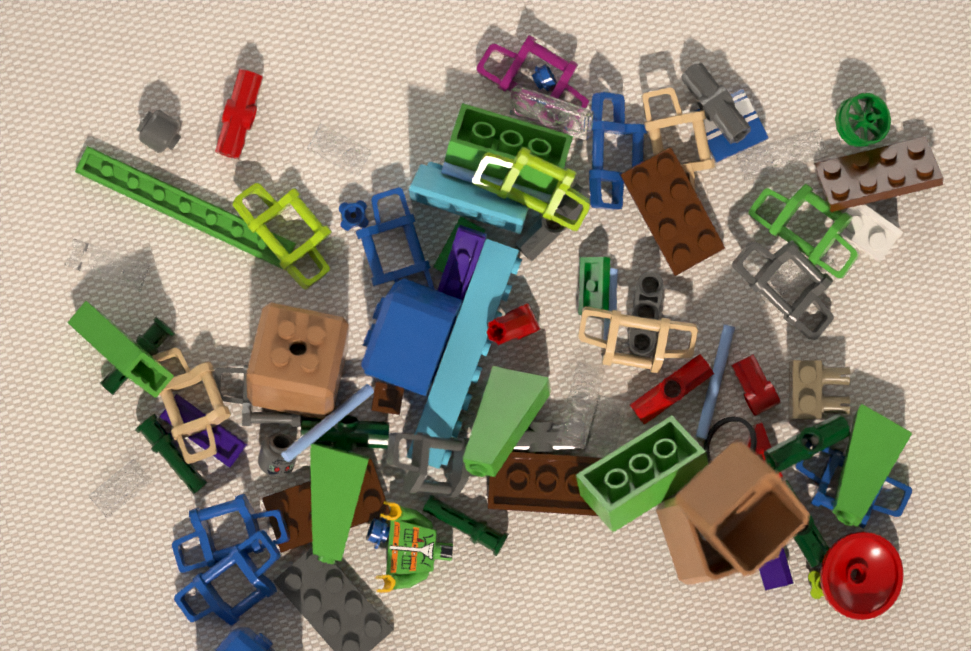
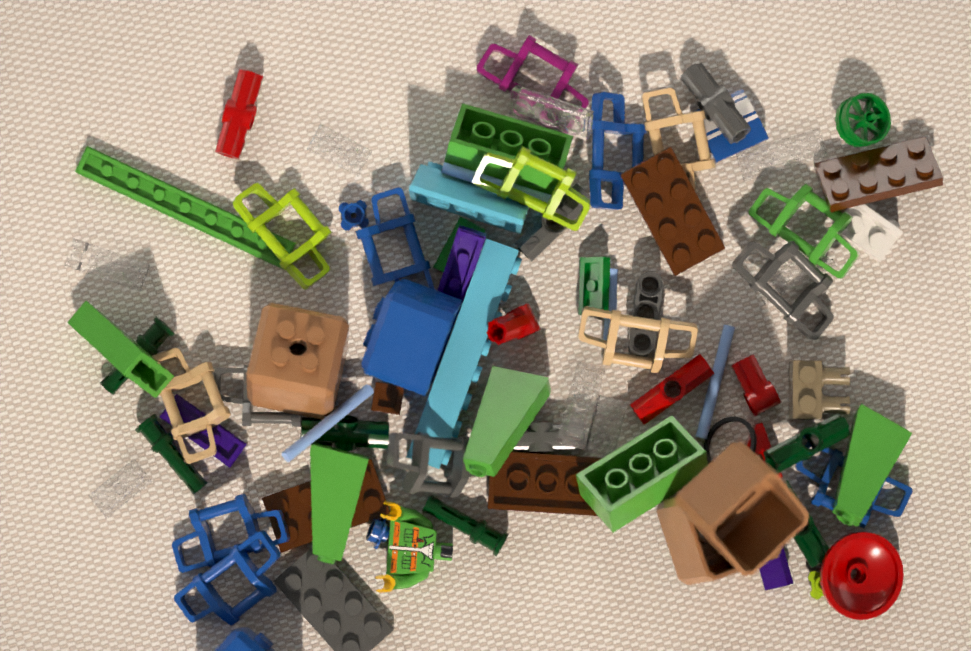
(159, 131): dark grey head -> none
(270, 455): dark grey head -> none
(544, 77): blue plate -> none

